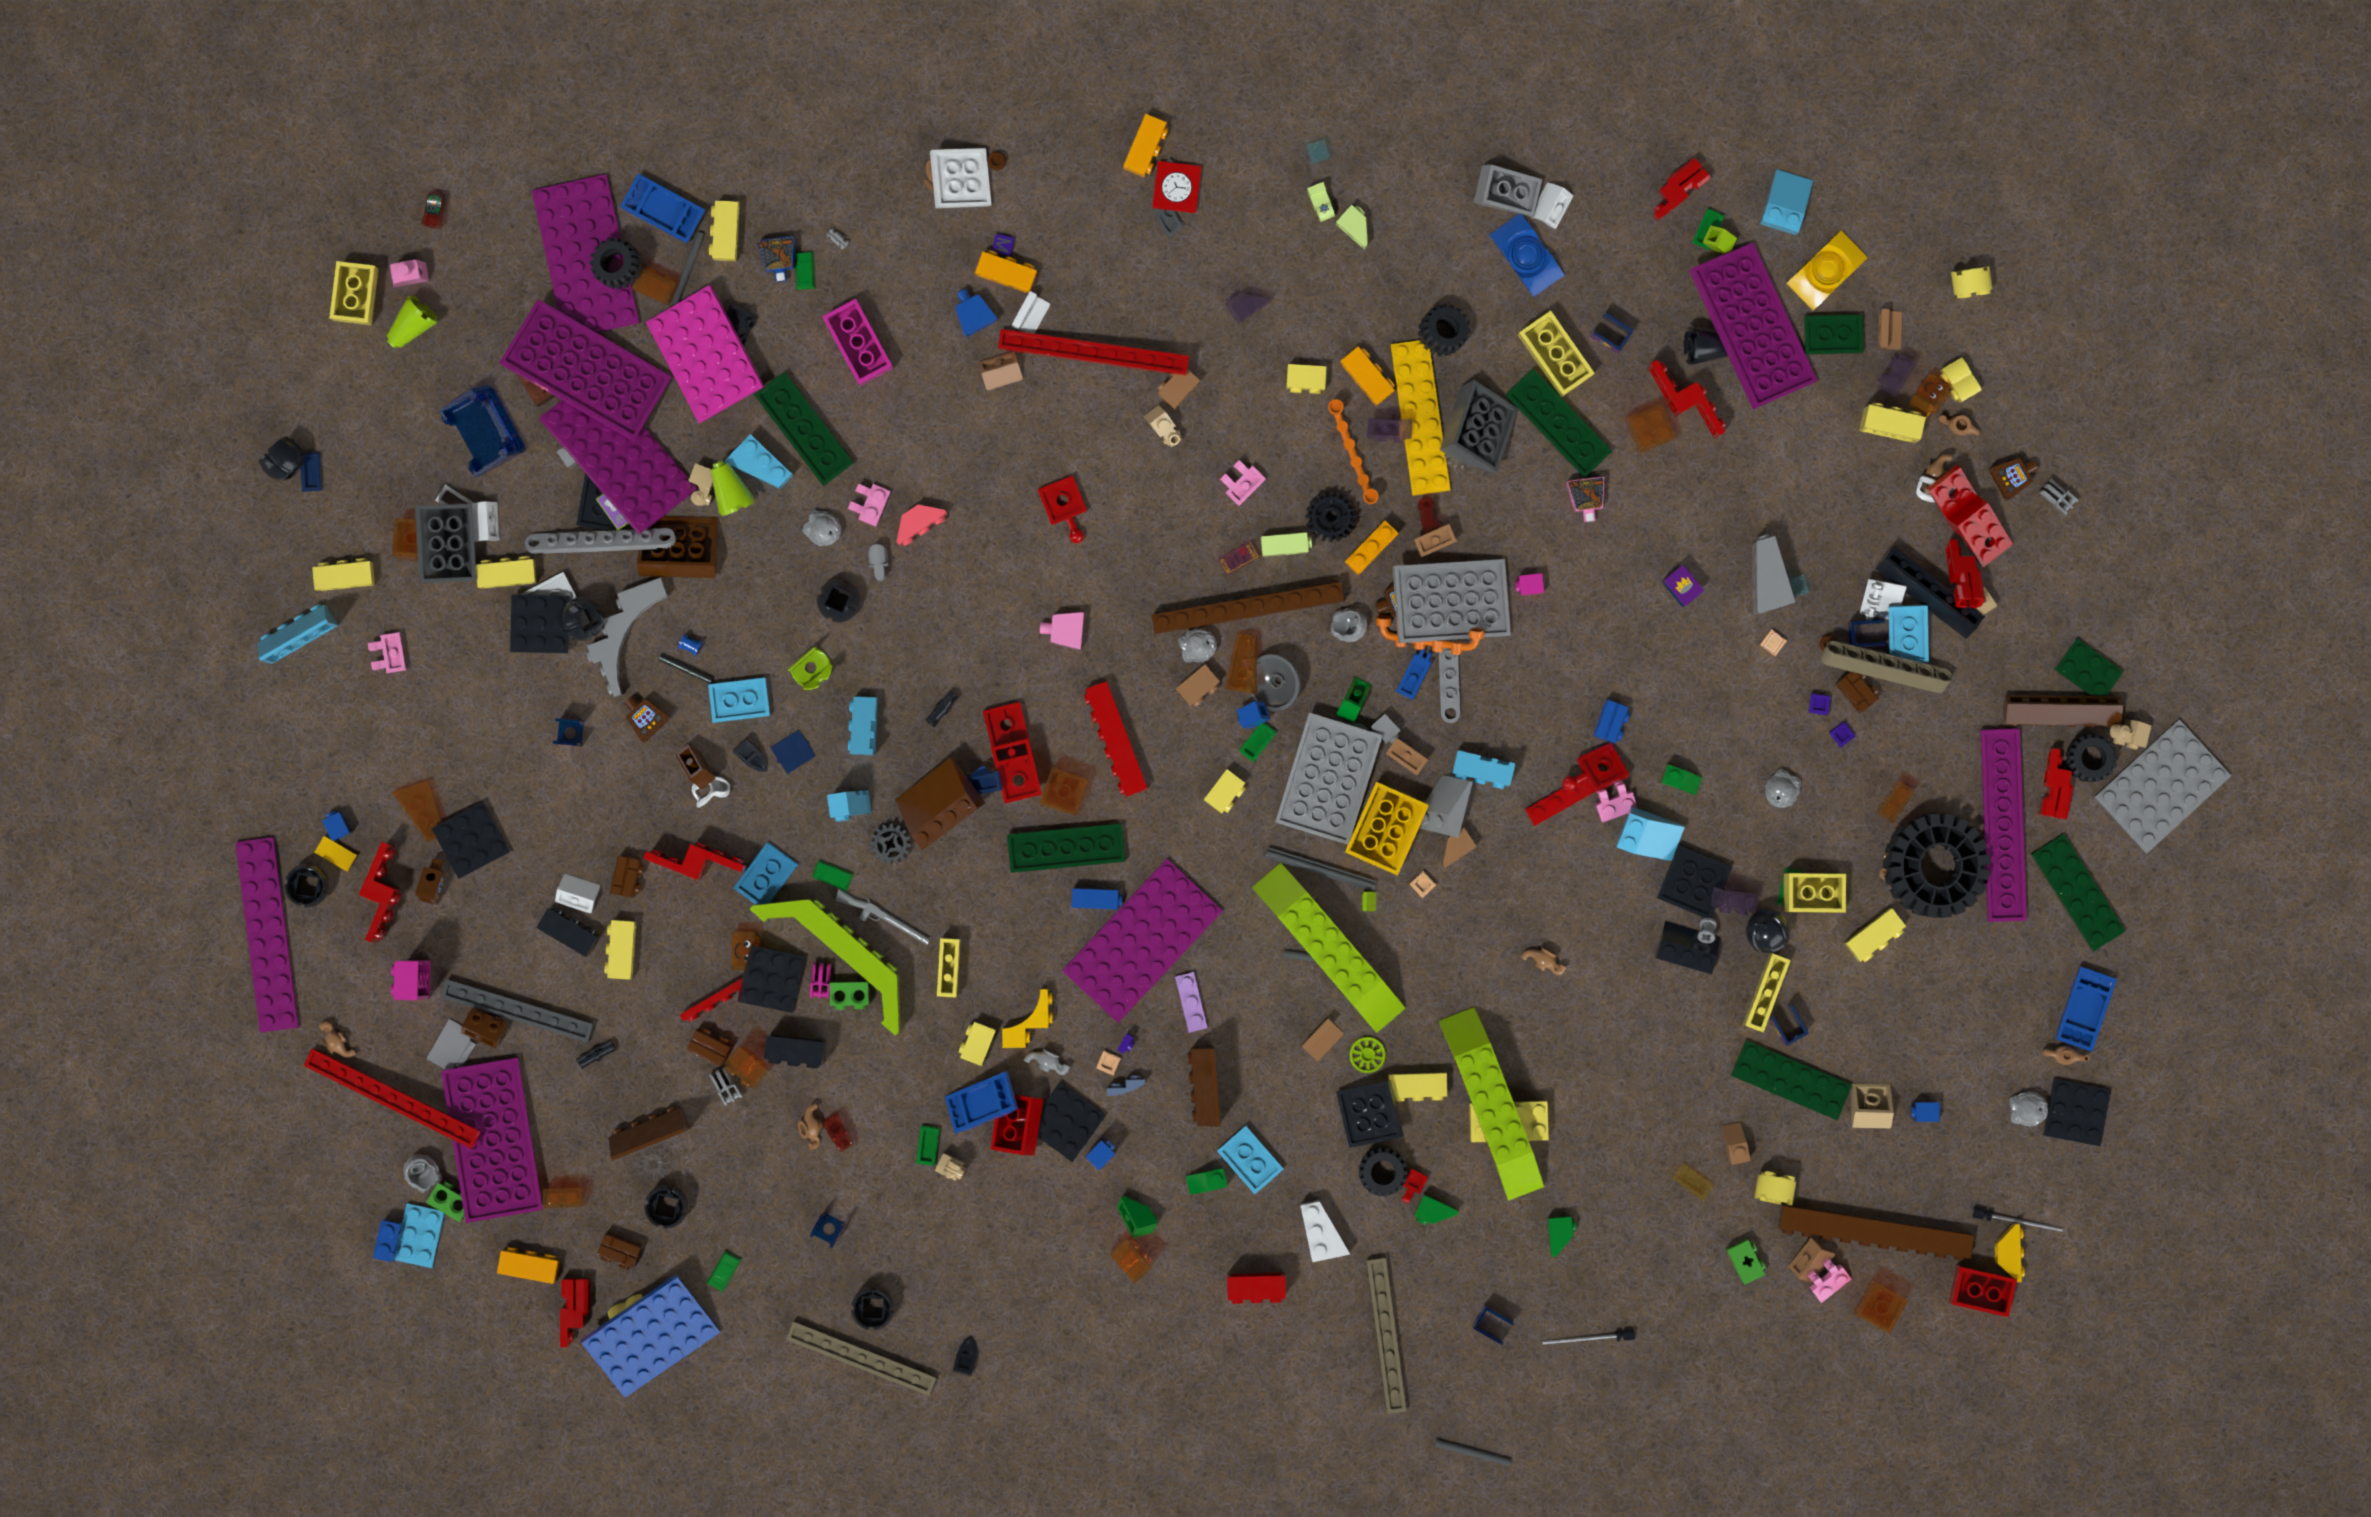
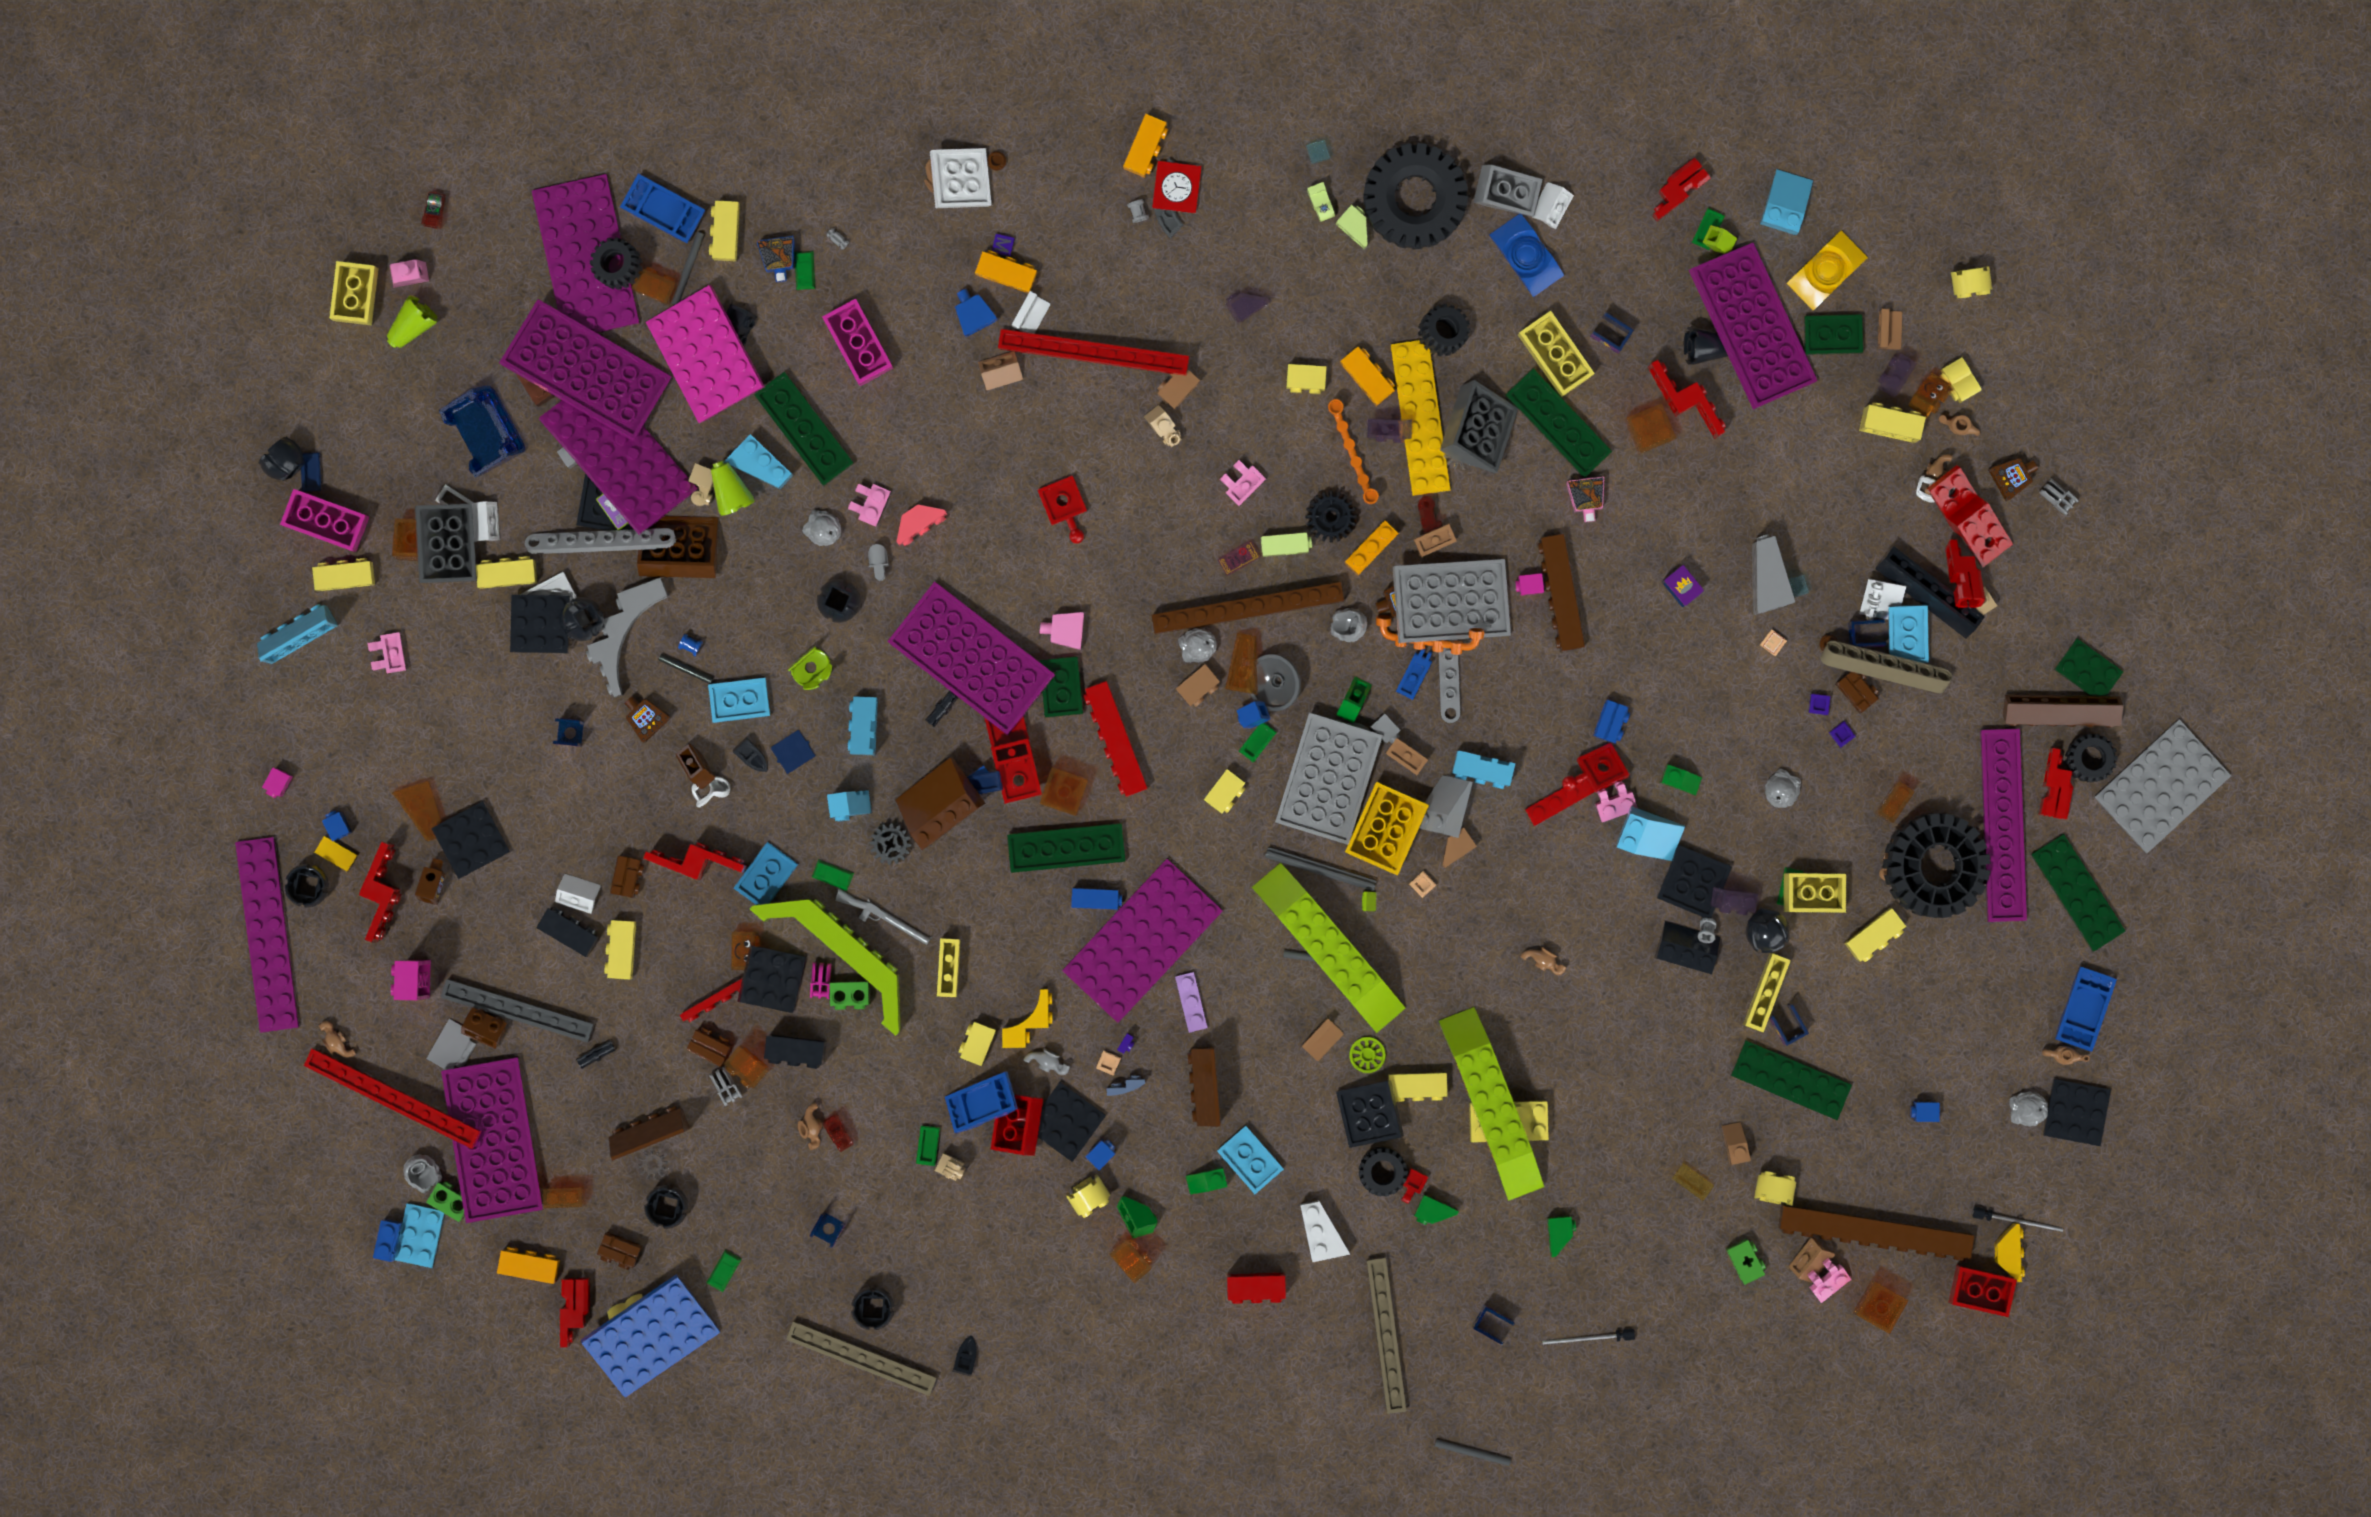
(277, 782): none -> dark pink brick
(324, 520): none -> dark pink brick
(971, 658): none -> magenta plate
(1063, 692): none -> dark green plate
(1088, 1196): none -> light yellow brick
(1138, 211): none -> light grey bush
(1430, 166): none -> black tyre
(1562, 593): none -> reddish brown brick
(1871, 1106): tan slope -> none
(2132, 733): tan brick -> none

